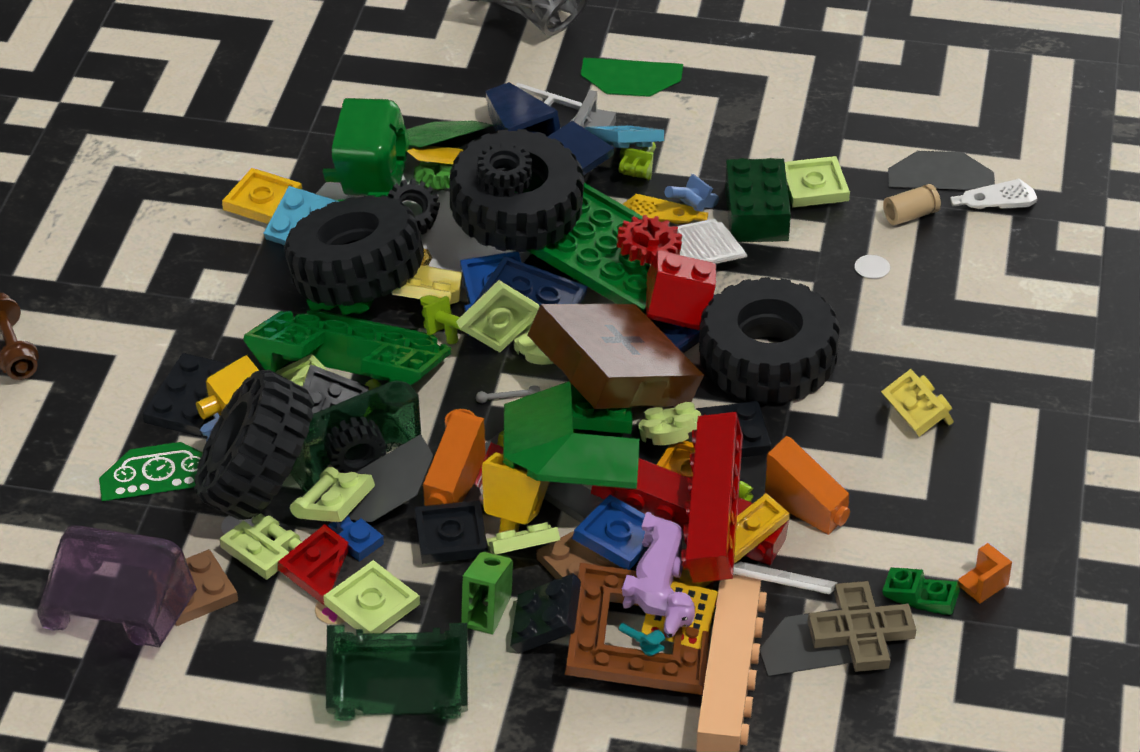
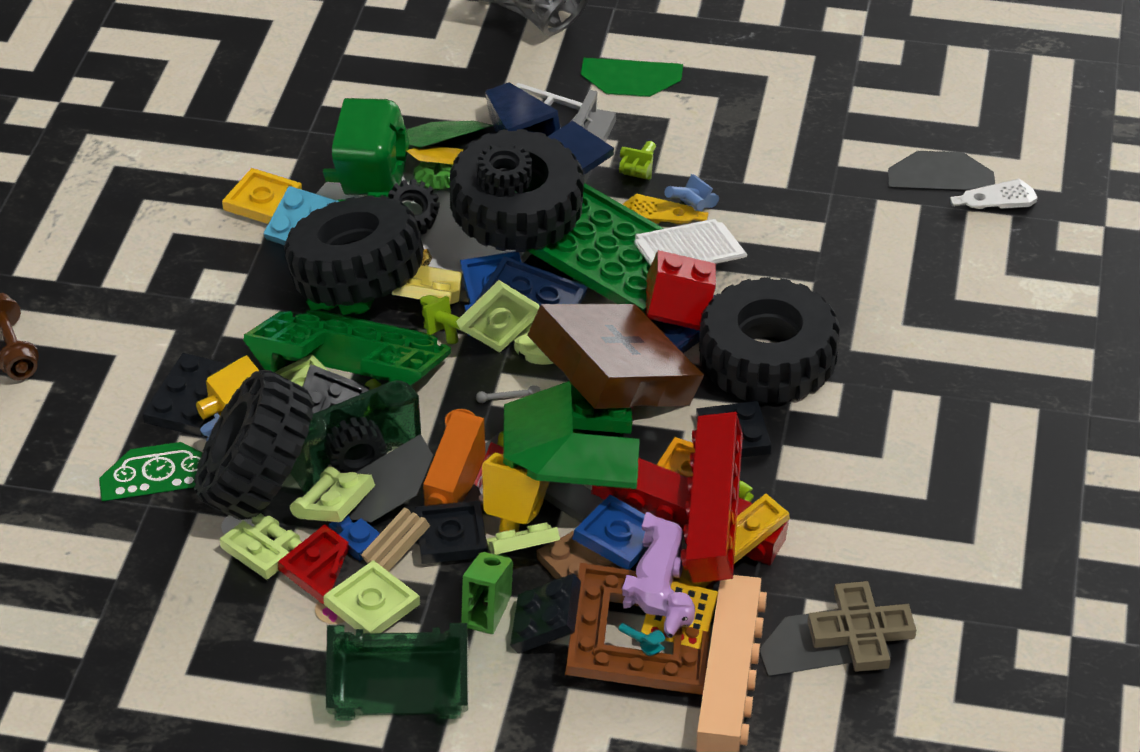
(117, 580): clear purple windscreen -> none
(212, 587): medium nougat plate -> none
(396, 537): none -> tan tile
(625, 135): medium azure plate -> none
(645, 237): red gear -> none
(670, 424): yellowish green plate -> none
(757, 200): dark green brick -> none
(784, 577): white window -> none
(805, 487): orange slope -> none
(816, 182): yellowish green plate -> none
(872, 266): white sticker -> none
(911, 204): tan piece -> none
(912, 588): green slope -> none
(916, 403): light yellow bracket -> none
(988, 576): orange panel -> none

